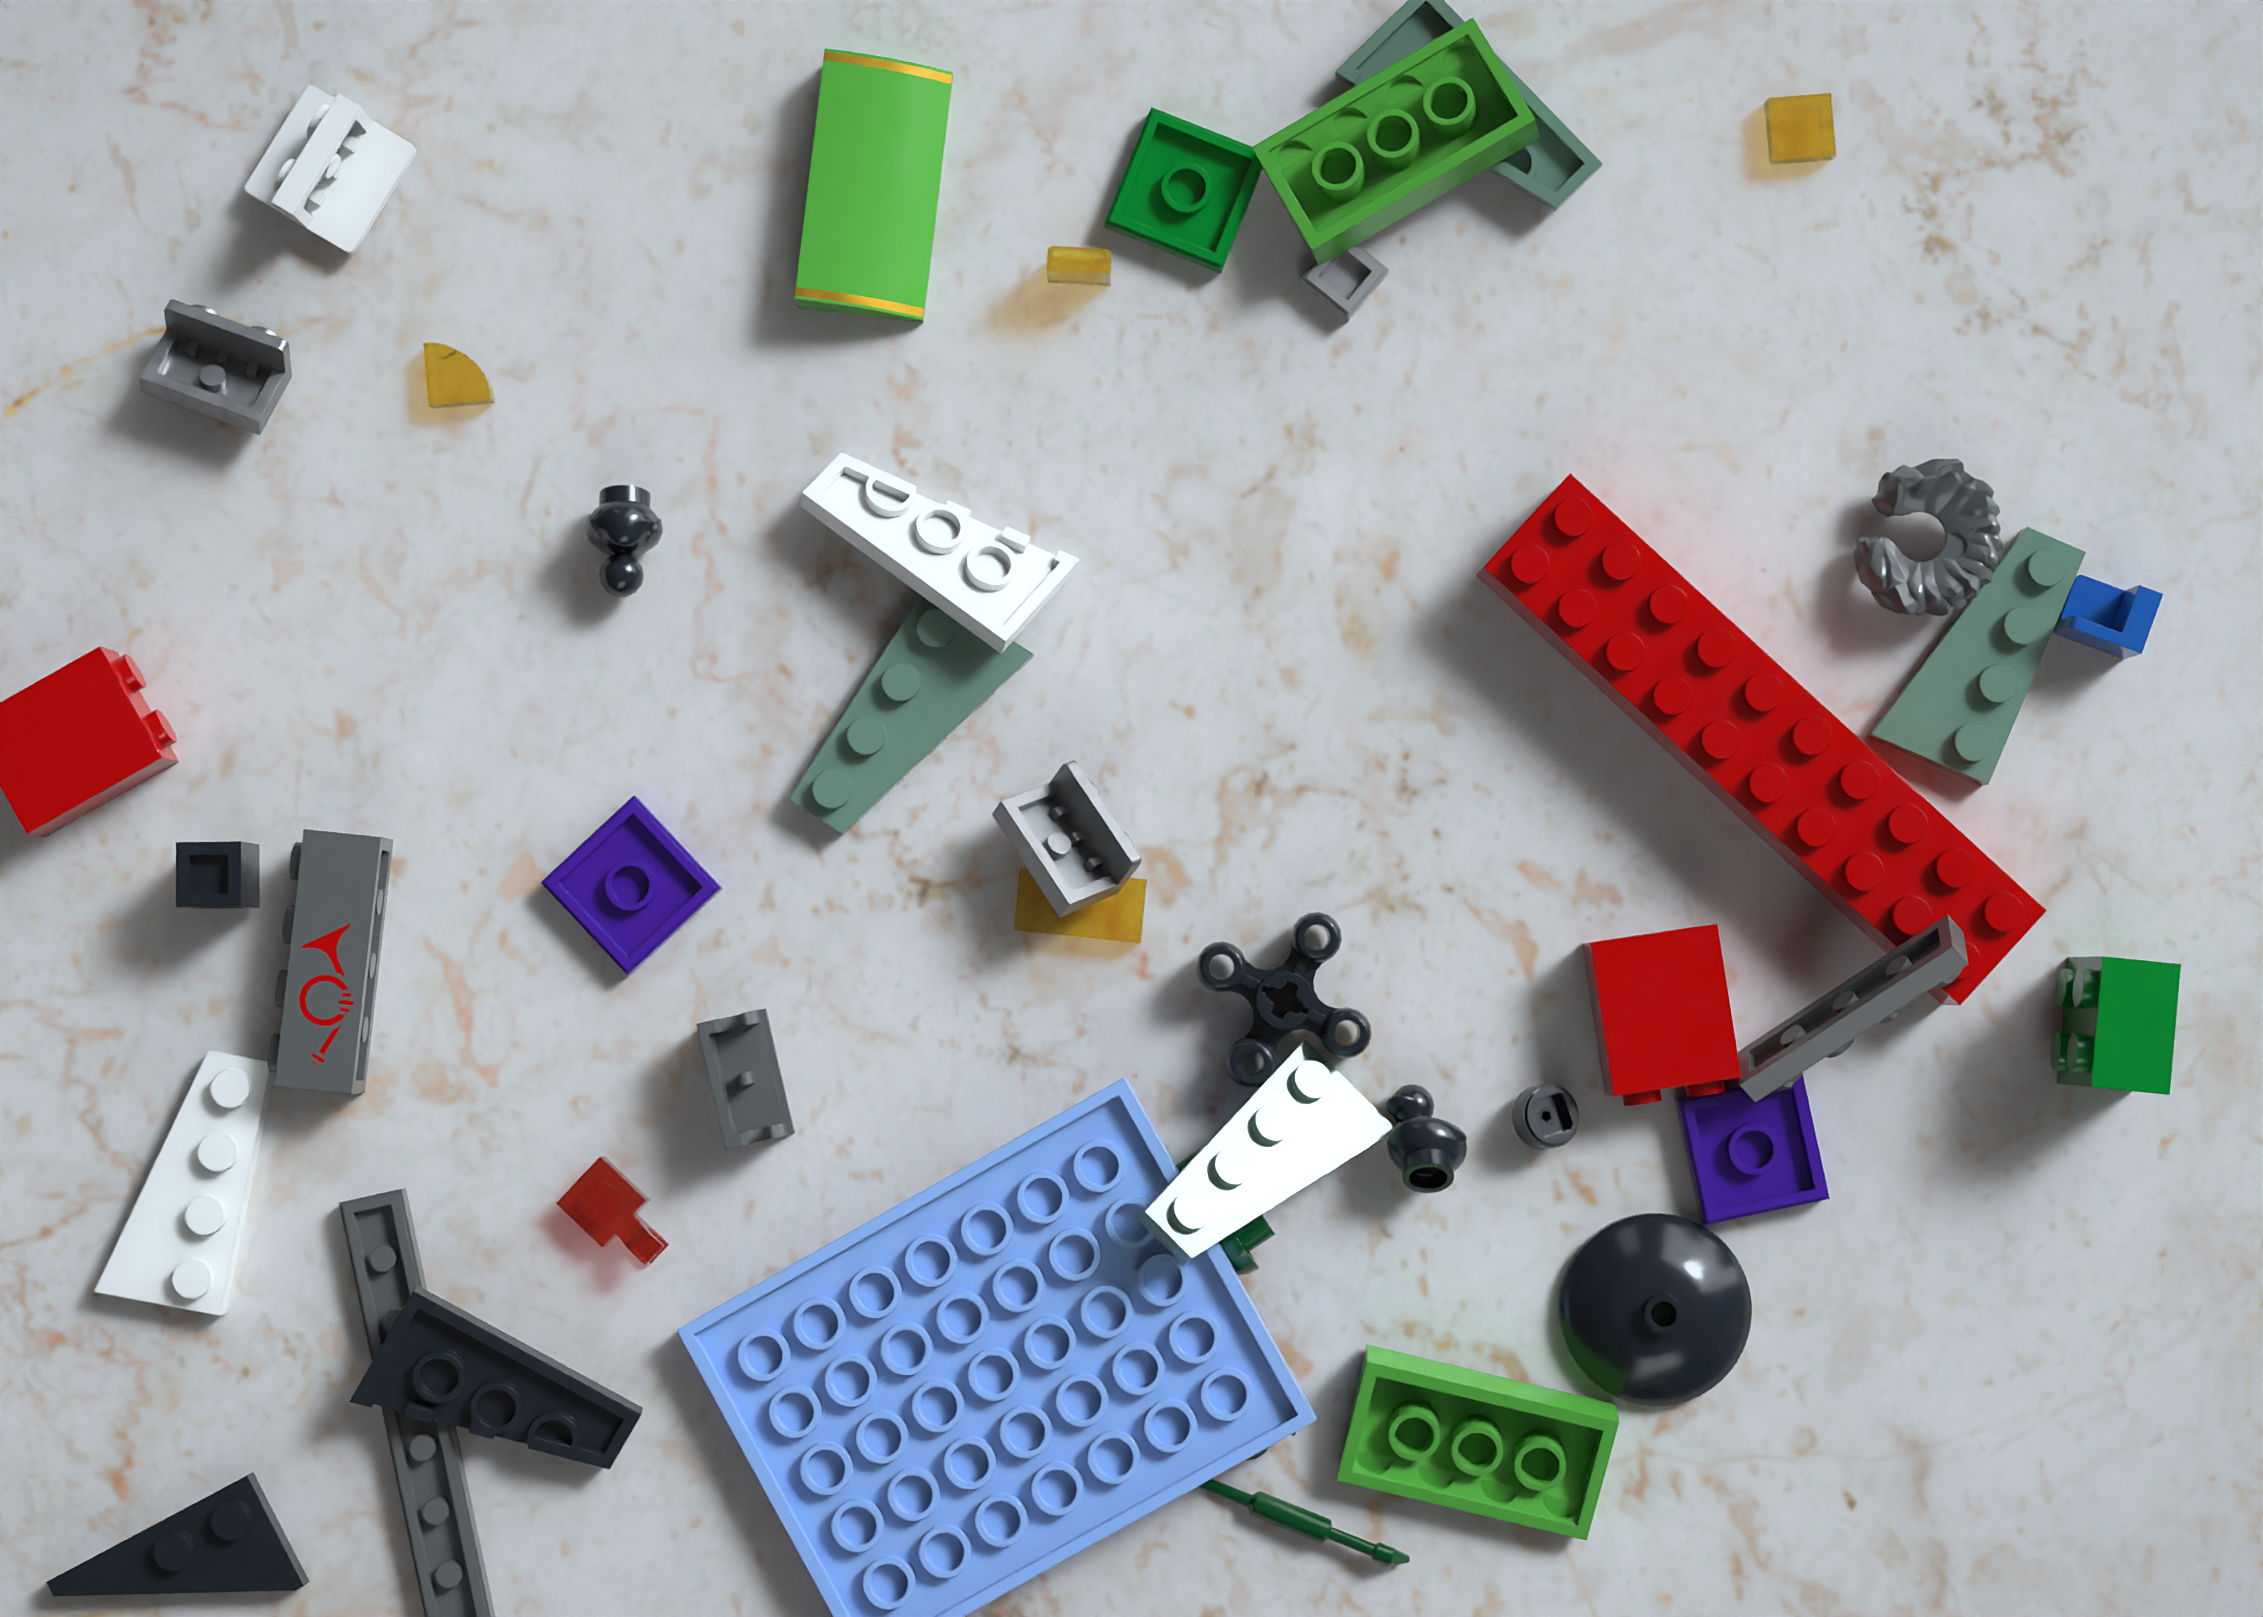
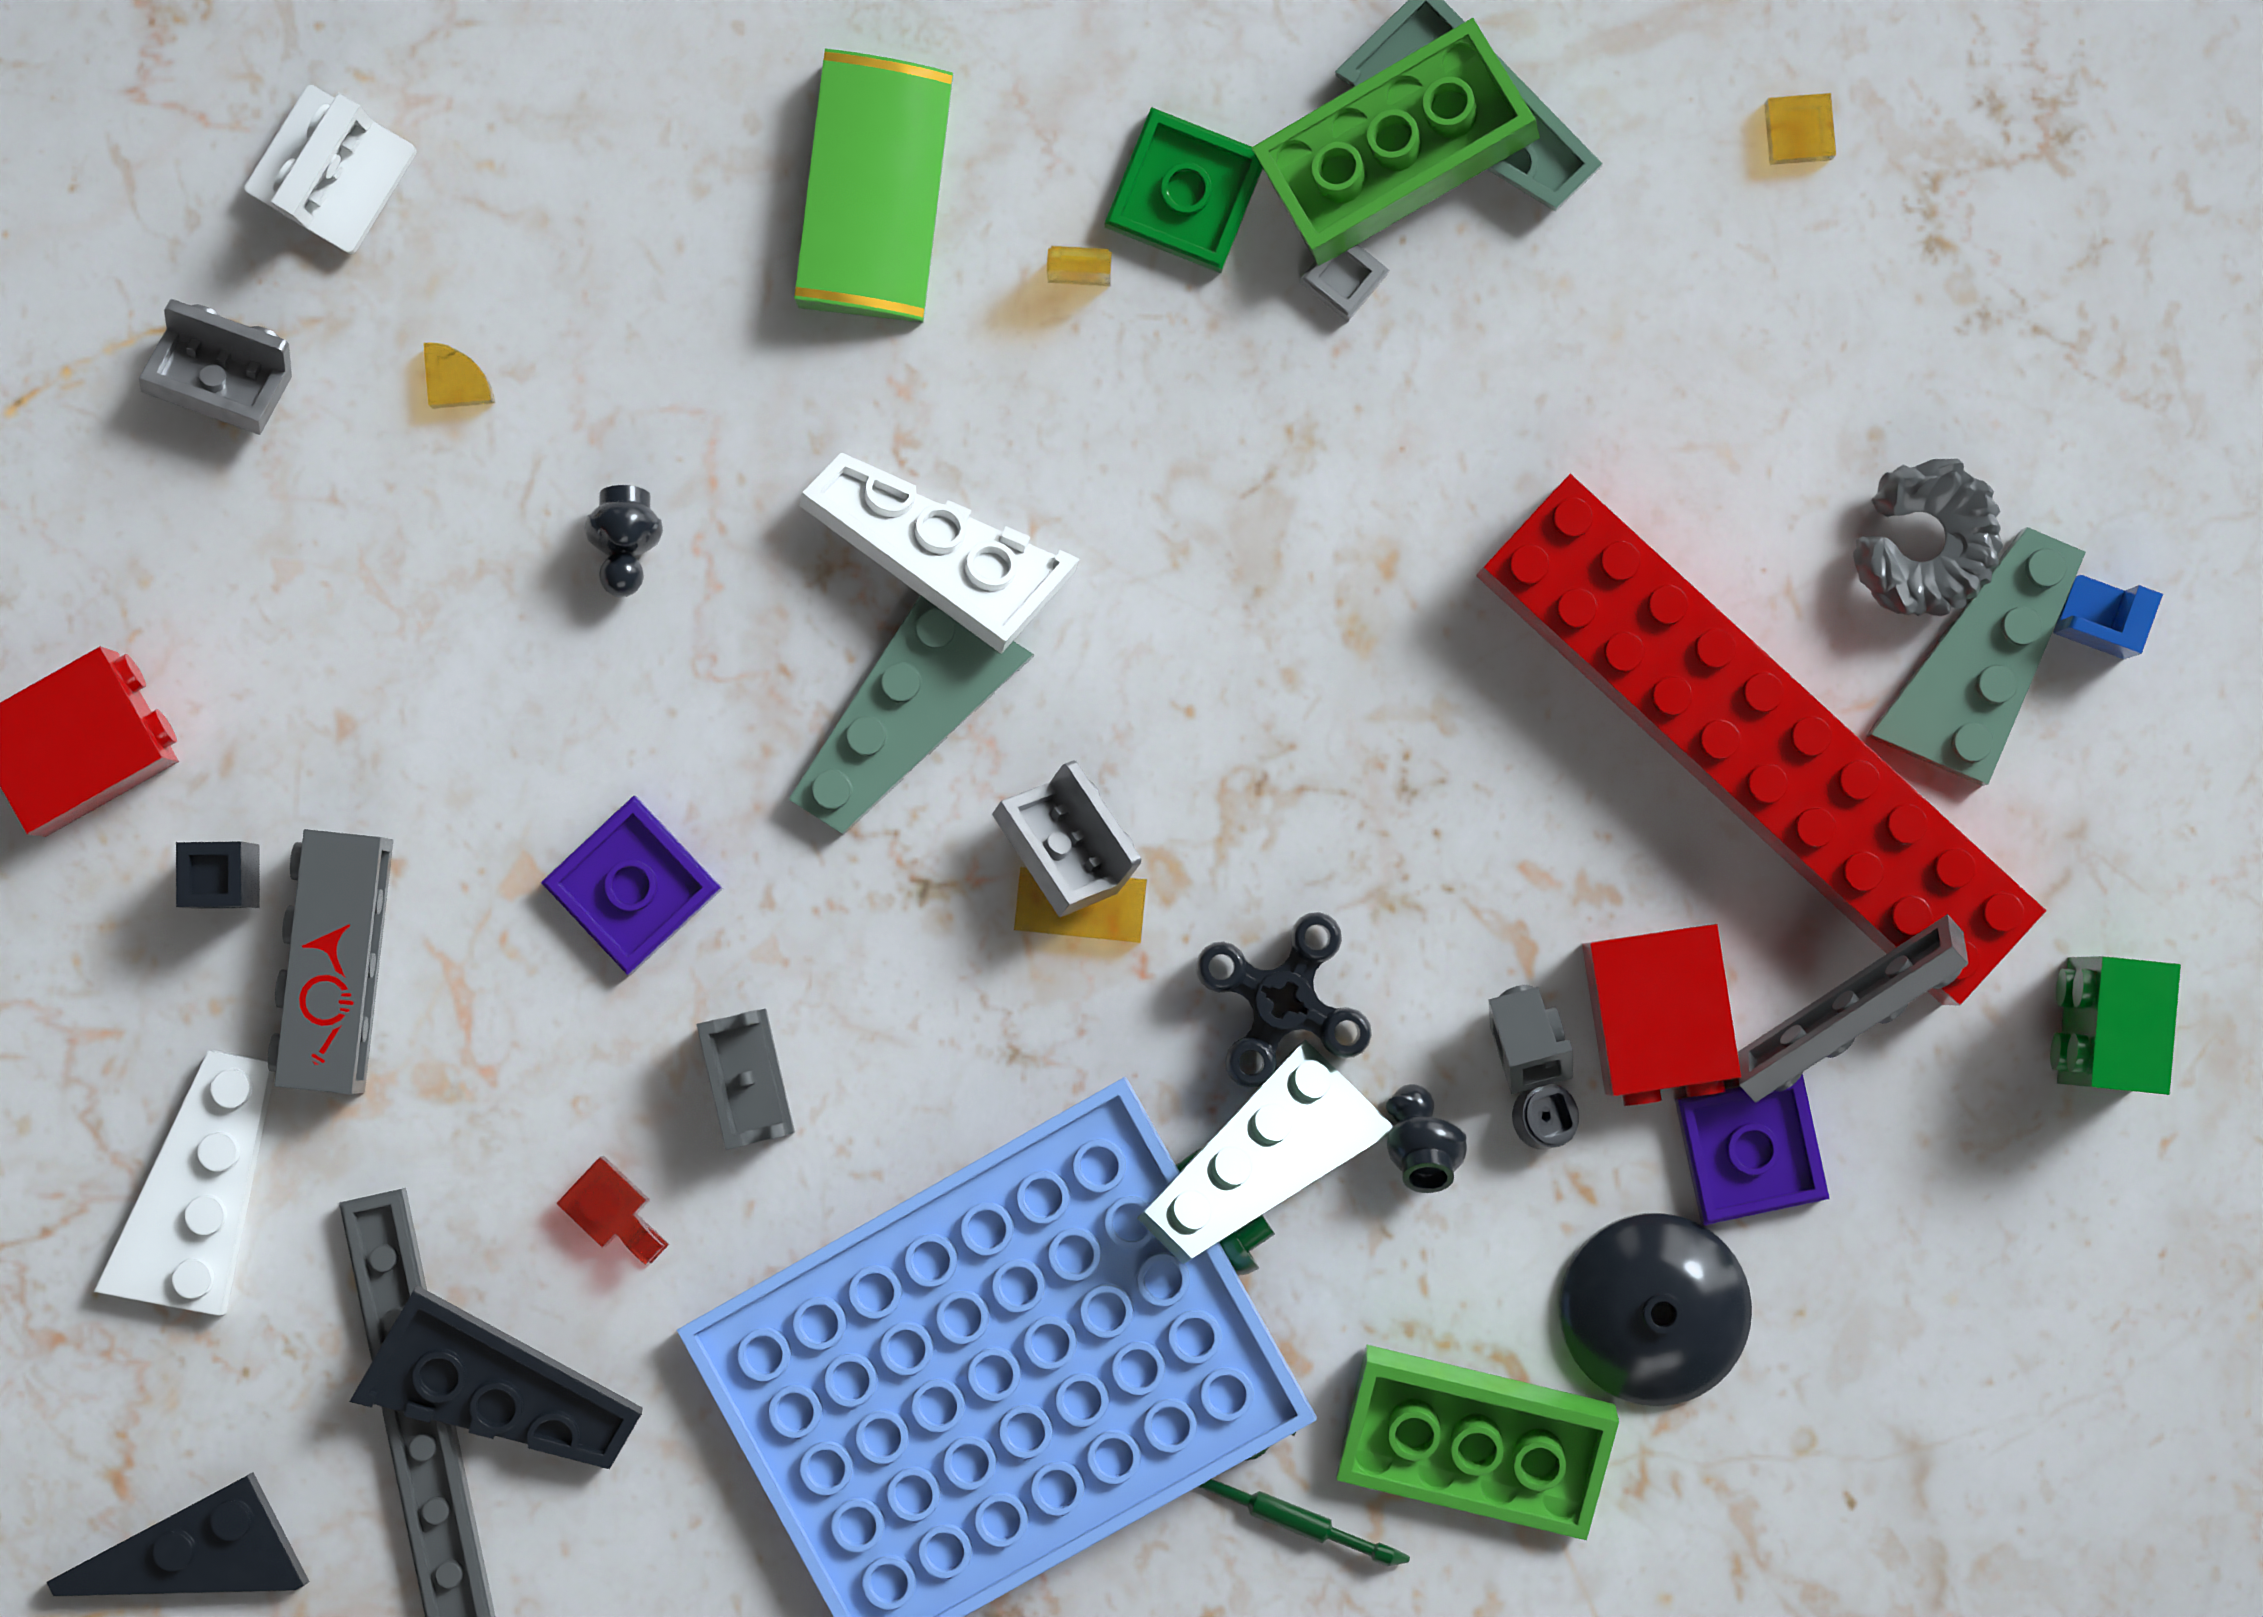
(1529, 1039): none -> dark grey brick

